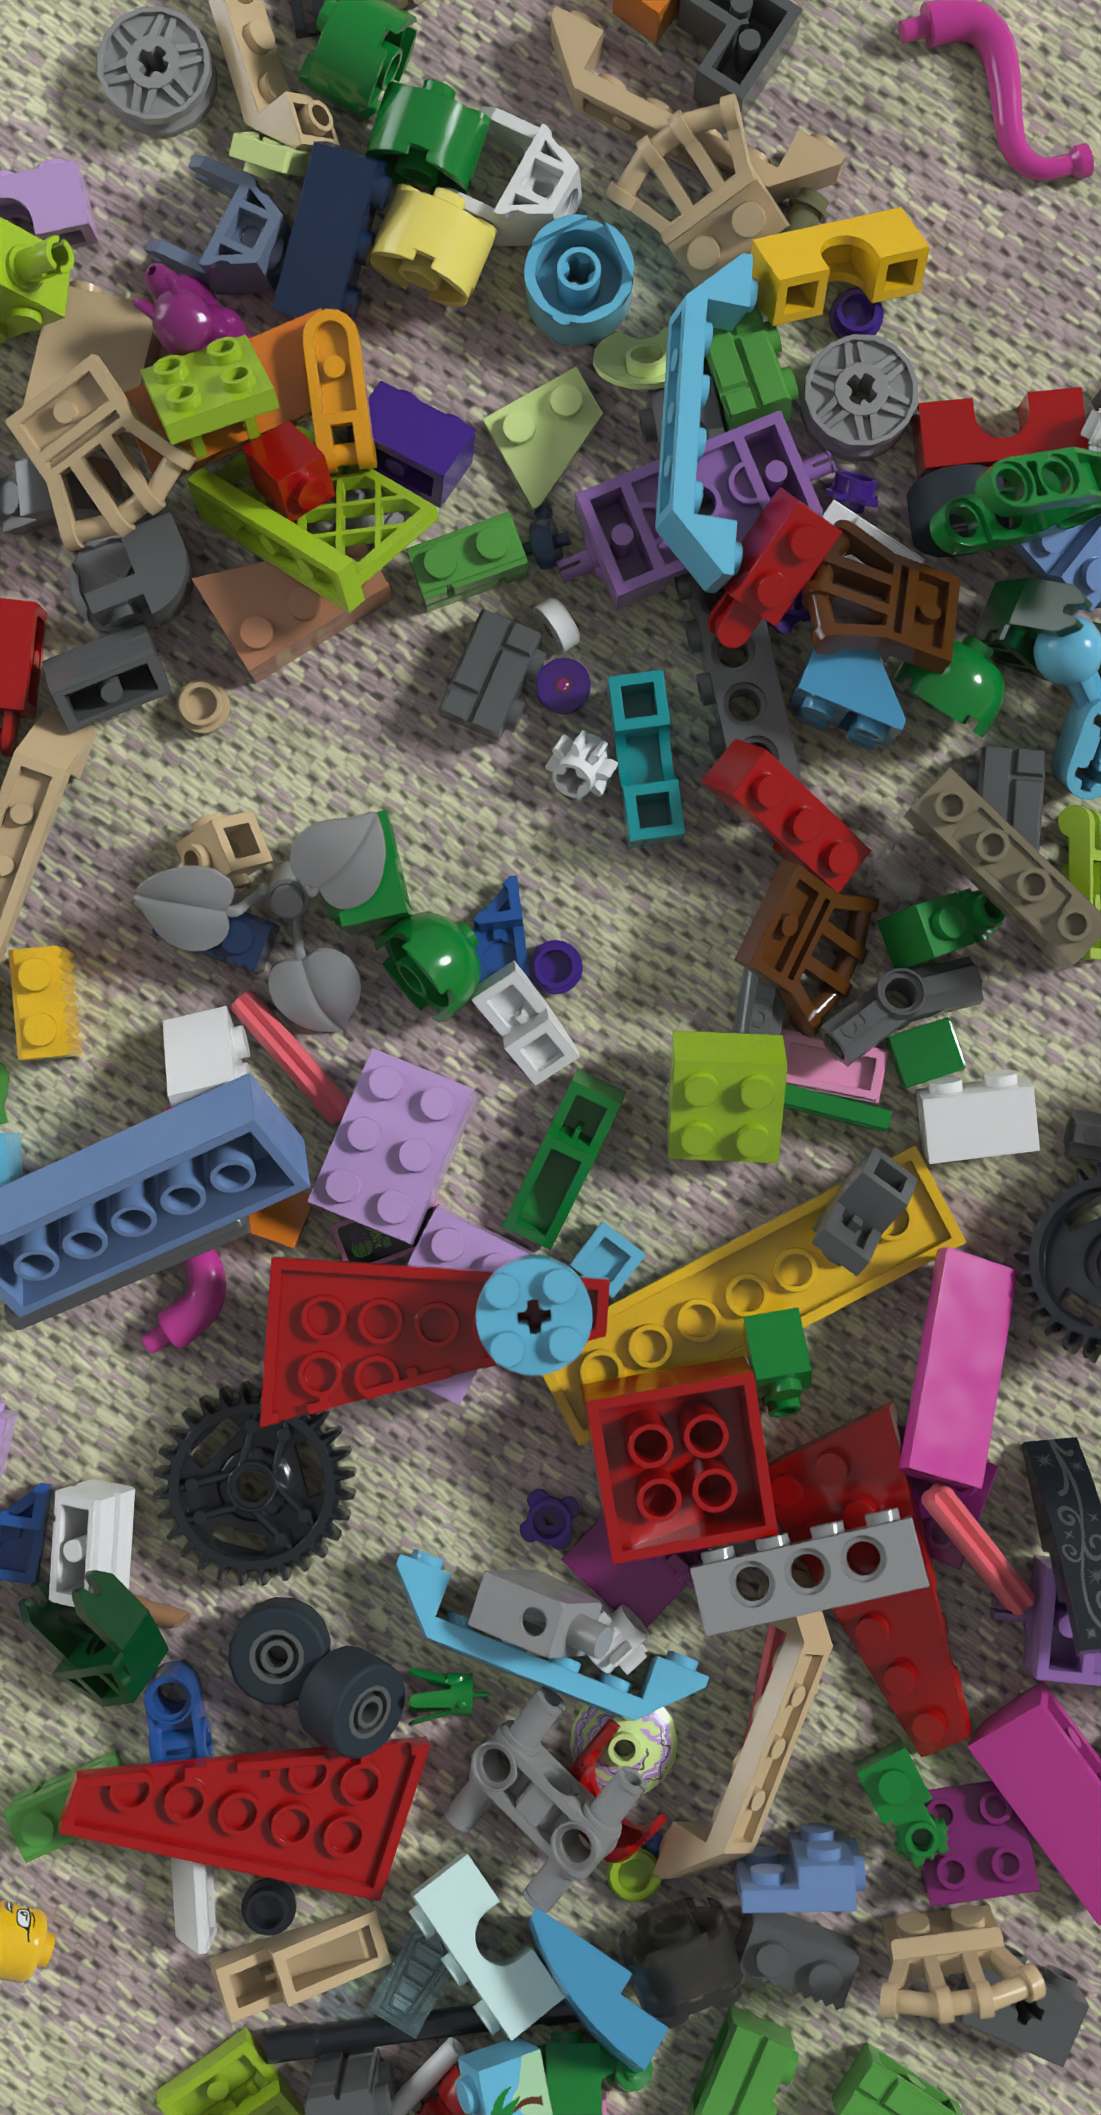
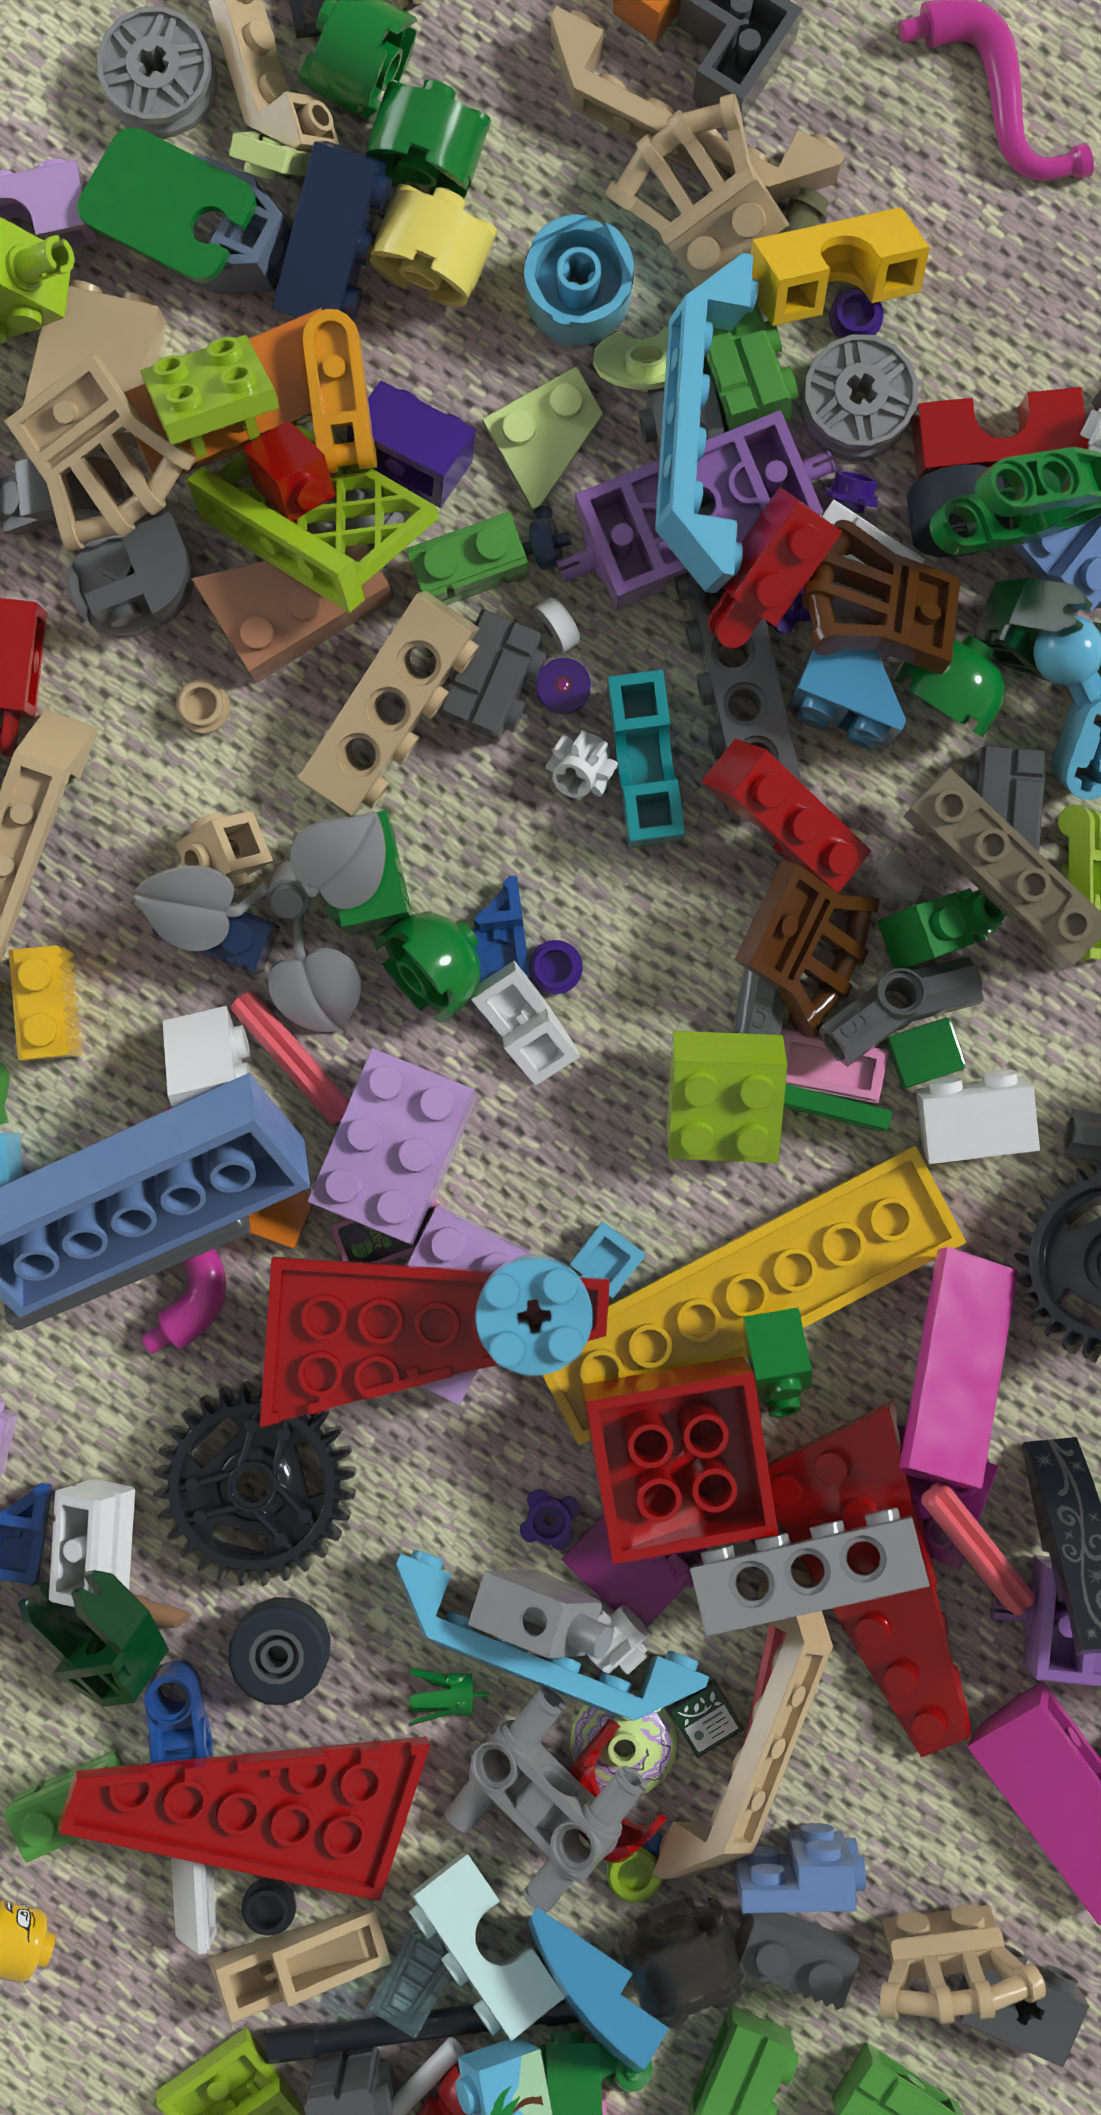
(106, 677): dark grey brick -> none
(152, 195): none -> green piece
(186, 311): magenta animal -> none
(332, 766): none -> tan brick
(351, 1701): black wheel -> none
(541, 188): white piece -> none
(564, 1159): green slope -> none
(706, 1718): none -> tile
(863, 1210): dark grey brick -> none
(900, 1797): green brick -> none
(986, 1845): magenta hinge -> none

